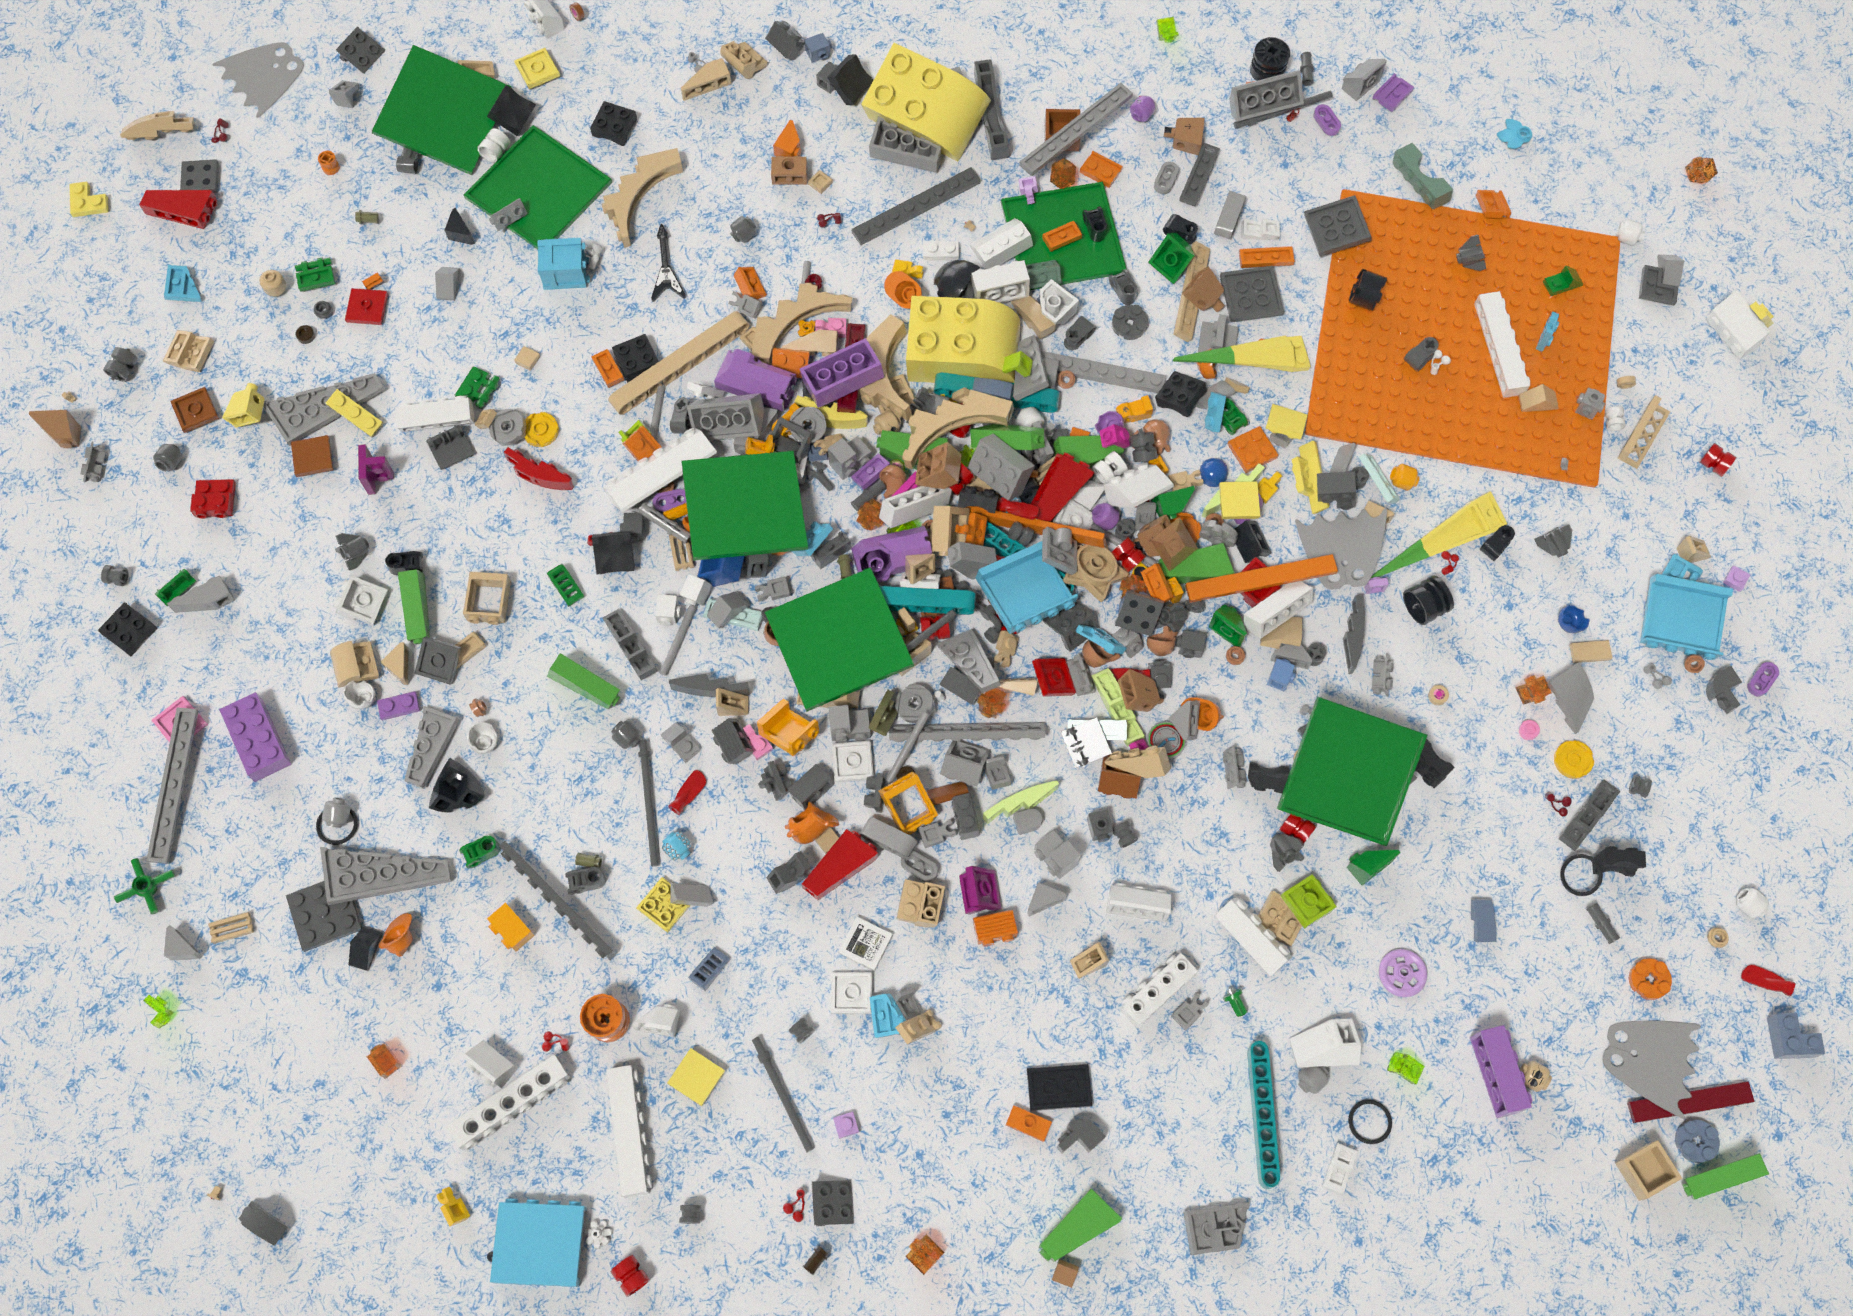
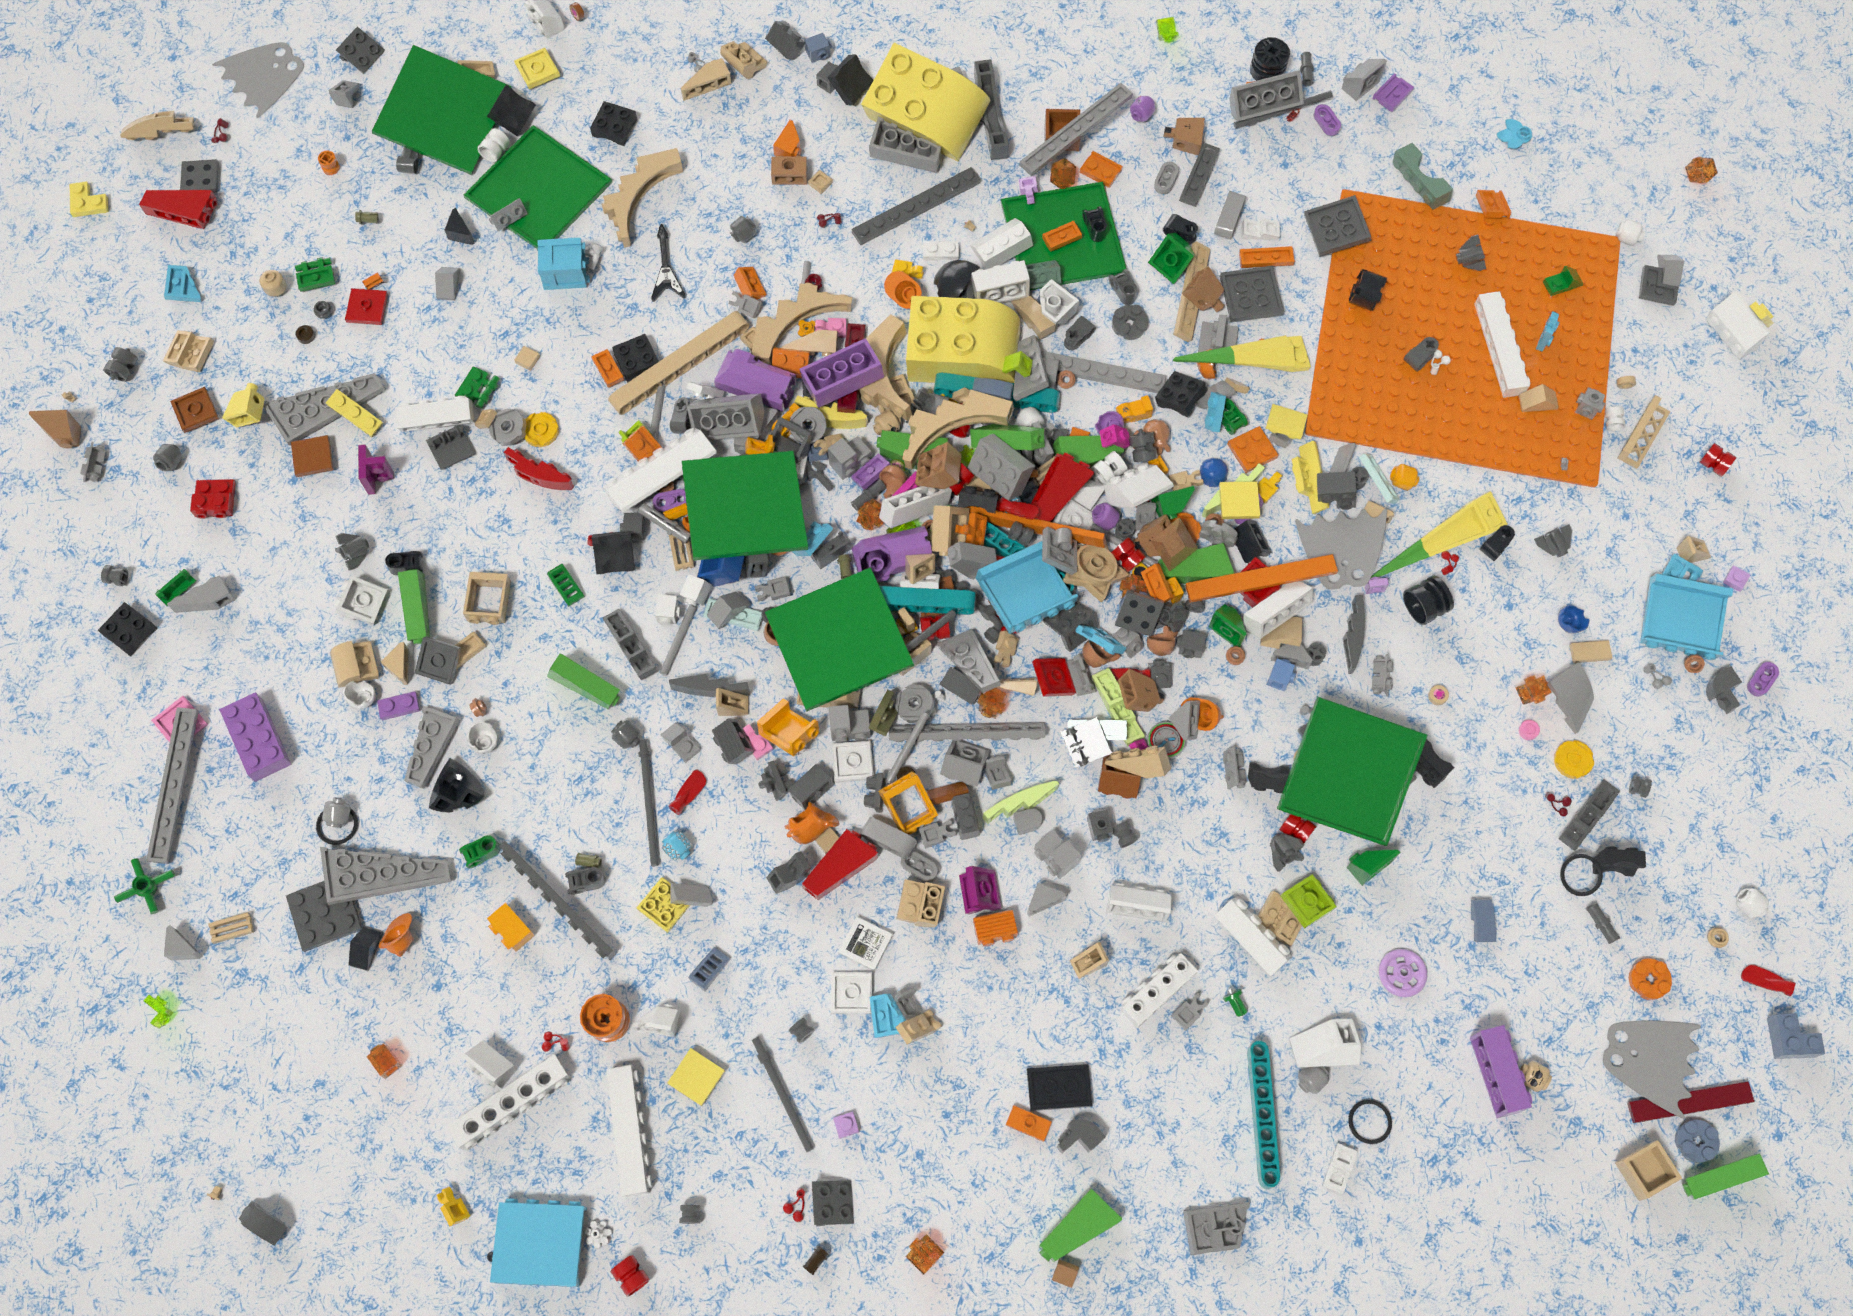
(1406, 1067): clear neon green bracket -> none

